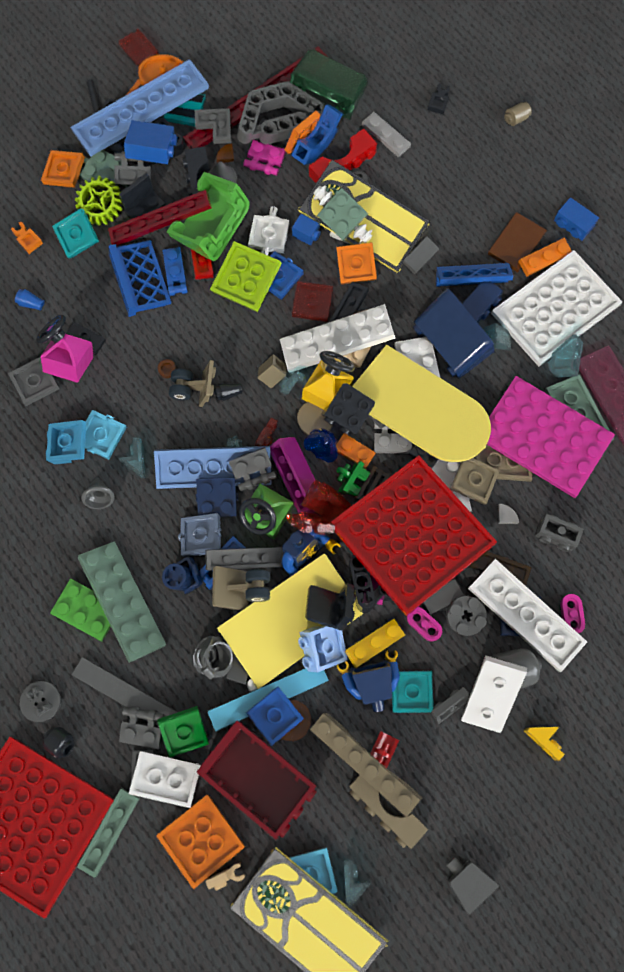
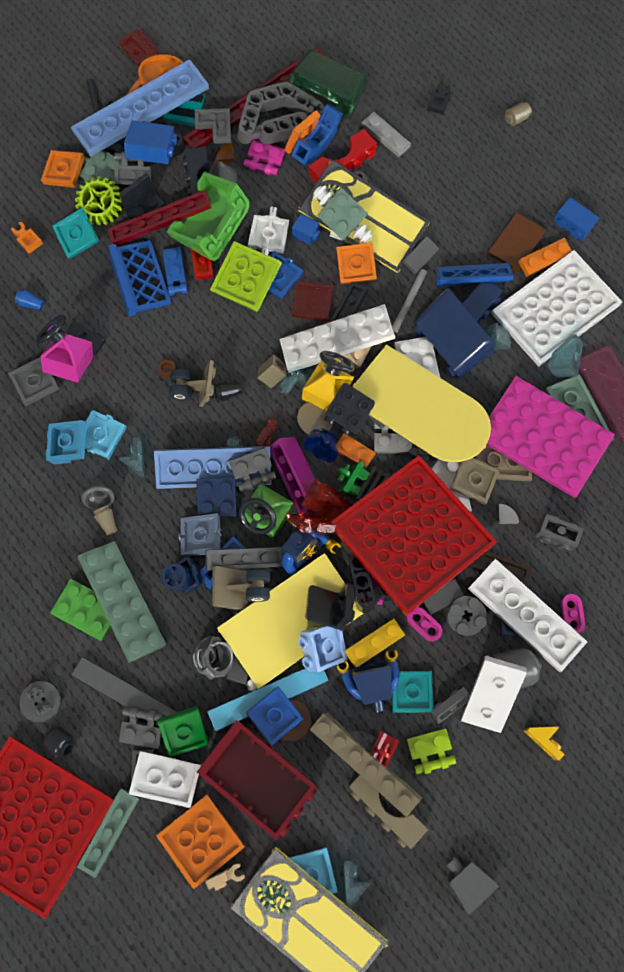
(105, 518): none -> dark tan cone
(409, 300): none -> light grey bar
(430, 744): none -> lime plate

